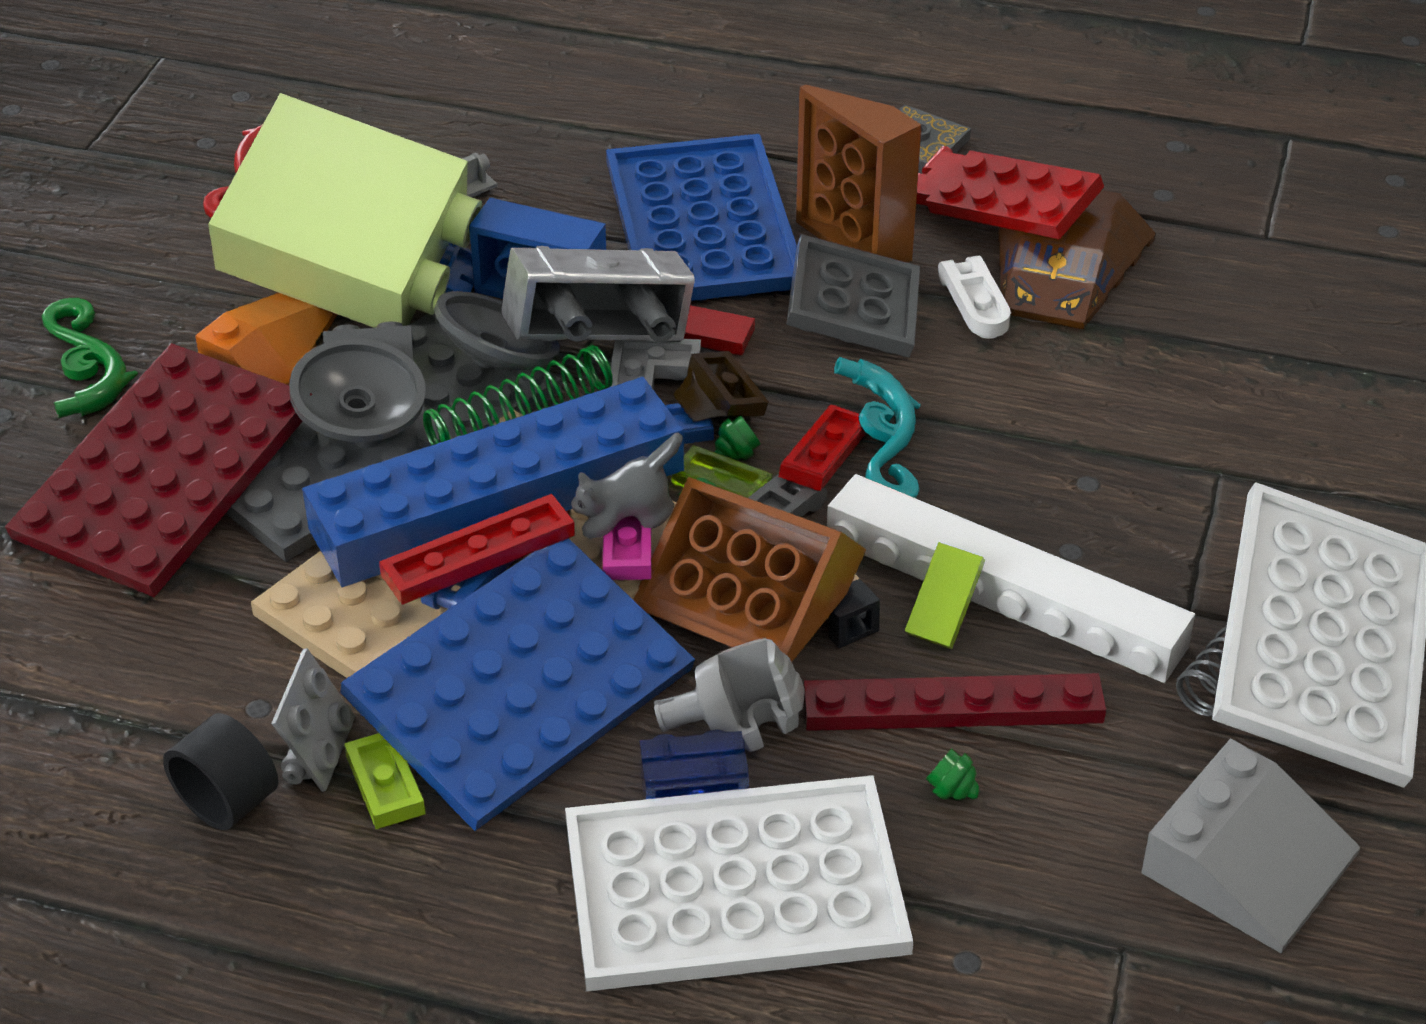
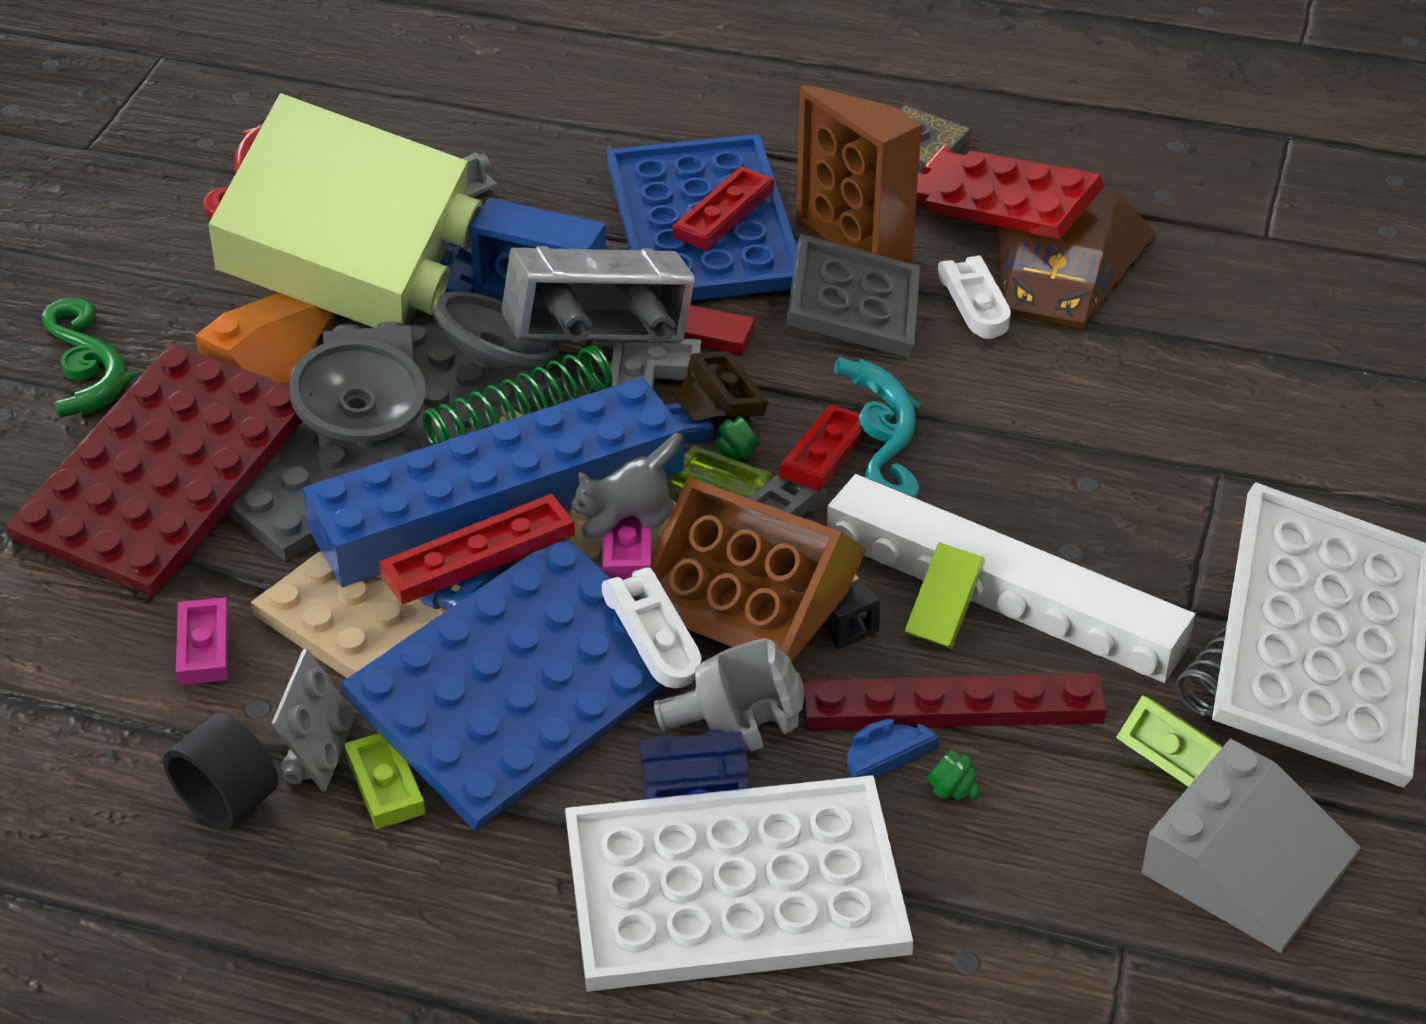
(202, 641): none -> dark pink plate
(654, 627): none -> white plate
(723, 208): none -> red tile
(887, 747): none -> blue tile
(1168, 740): none -> lime plate

